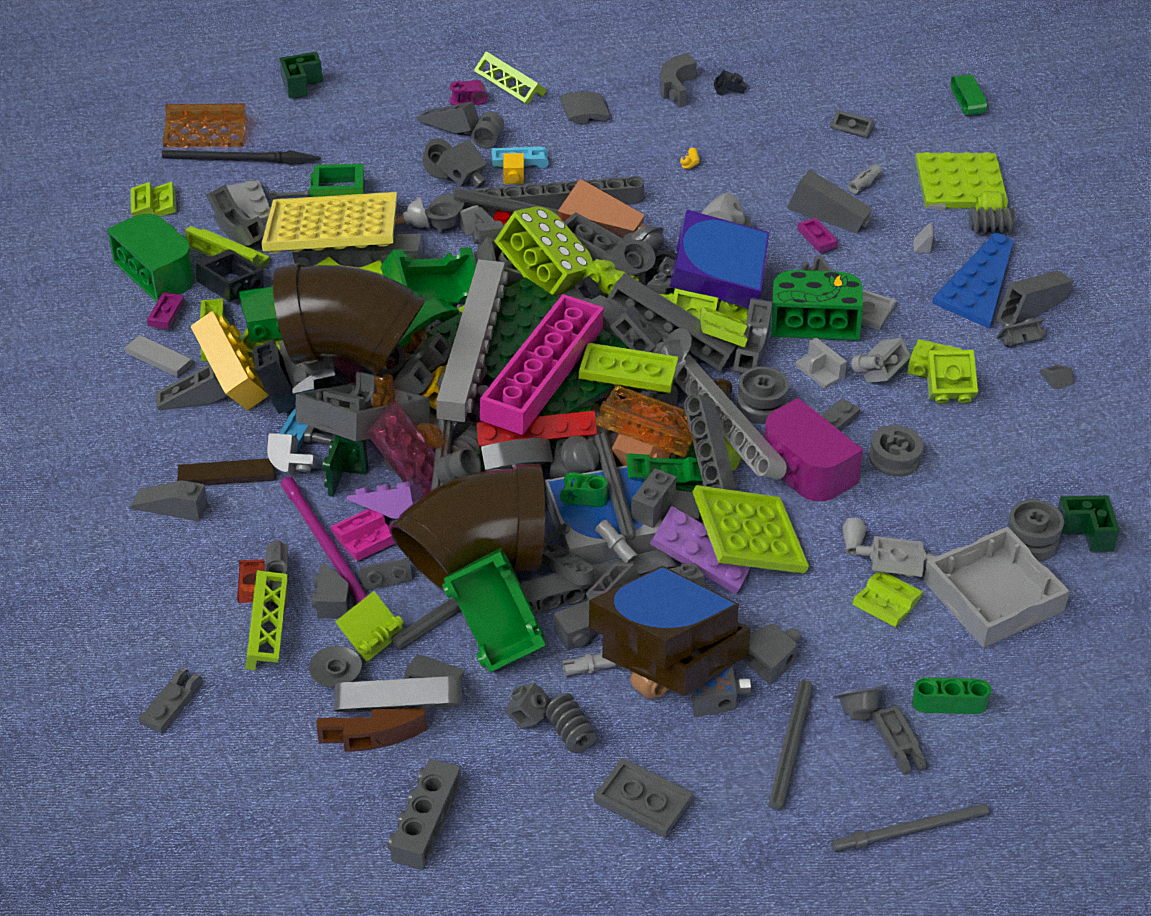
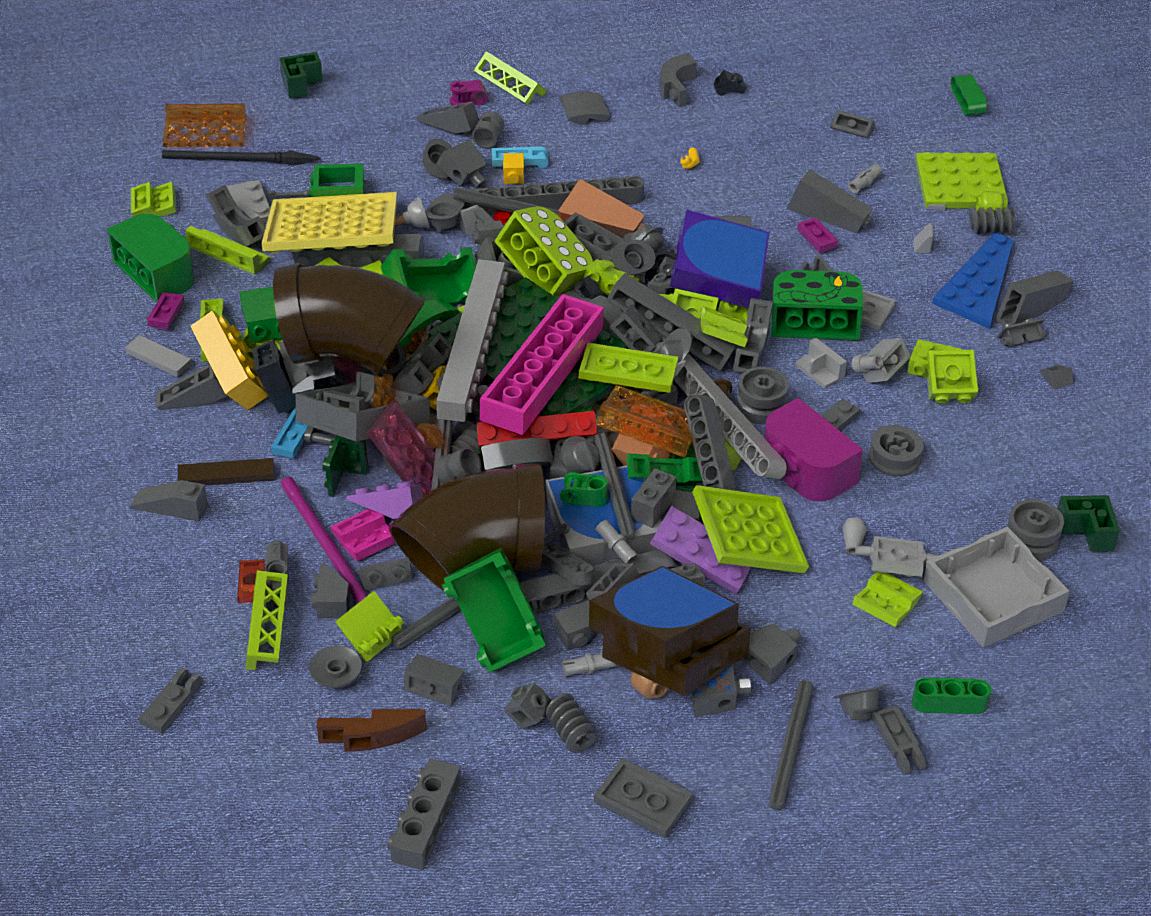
(210, 274): black window -> none
(284, 456): brick -> none
(398, 694): beam -> none
(726, 207): light grey piece -> none
(861, 839): dark grey bar -> none

